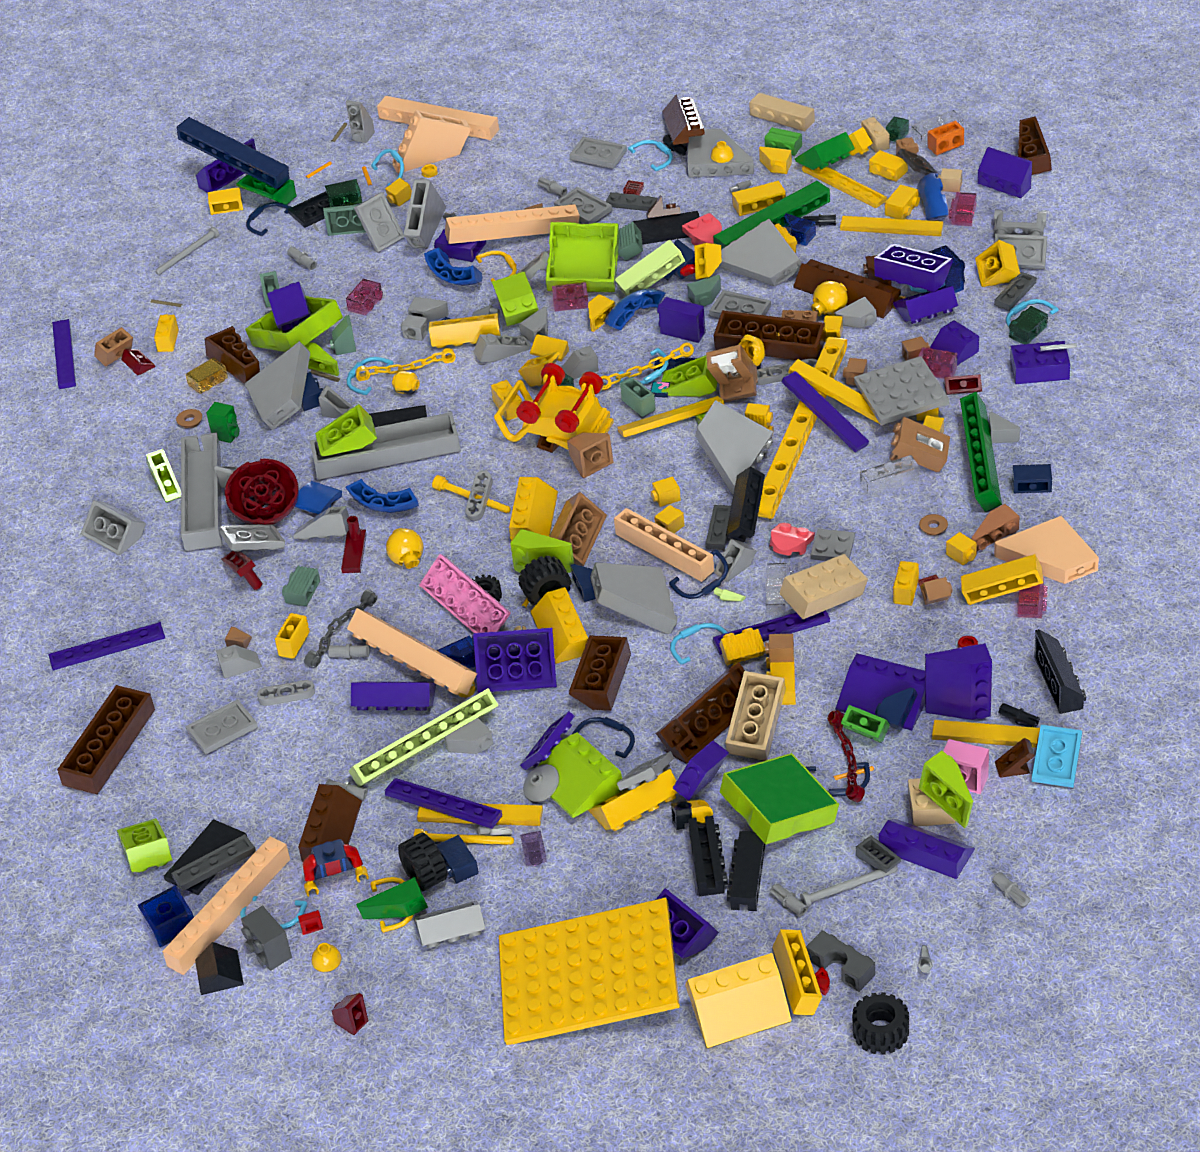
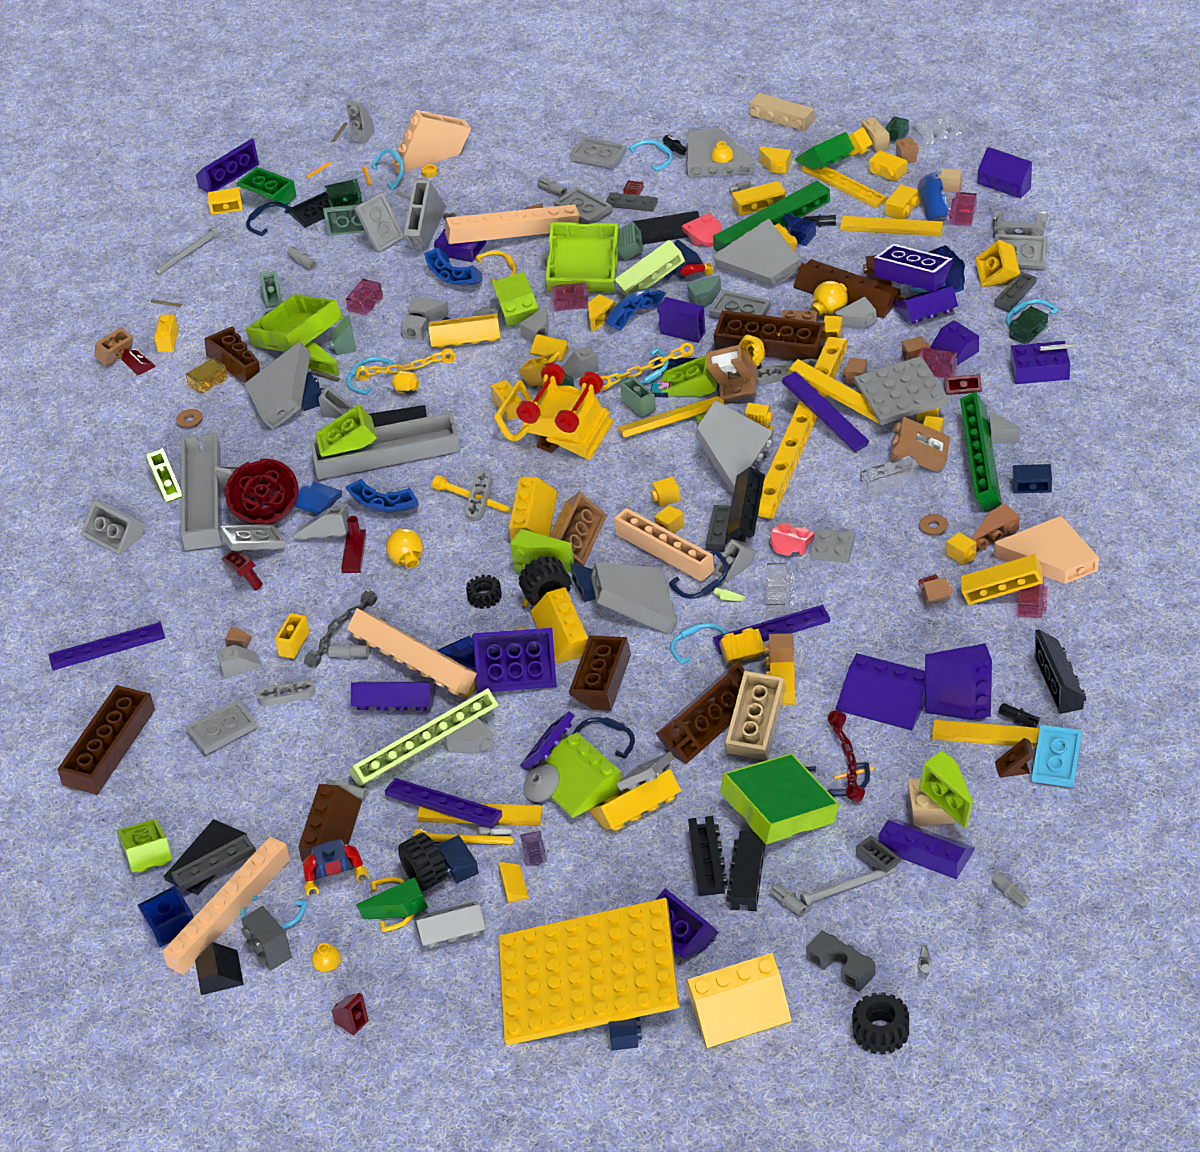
(64, 354): dark purple tile -> none
(223, 421): green brick -> none
(233, 152): dark blue brick -> none
(289, 306): dark purple brick -> none
(301, 586): sand green brick -> none
(310, 922): red tile -> none
(398, 192): yellow brick -> none
(401, 111): light nougat brick -> none
(464, 597): bright pink plate -> none
(495, 348): light grey slope -> none
(513, 882): none -> yellow slope
(539, 262): light grey plate -> none
(590, 452): medium nougat slope -> none
(624, 1034): none -> dark blue brick
(658, 210): slope -> none
(682, 120): slope -> none
(689, 809): leg -> none
(700, 770): dark purple brick -> none
(706, 259): yellow slope -> none
(783, 140): bright green brick -> none
(797, 972): yellow brick -> none
(823, 586): tan brick -> none
(823, 980): red tile -> none
(865, 724): bright green brick -> none
(897, 707): dark blue slope -> none
(905, 583): yellow brick -> none
(917, 162): clear smoke tile -> none
(945, 137): orange brick -> none
(967, 641): red tile -> none
(972, 762): bright pink brick -> none
(1033, 145): reddish brown wedge -> none

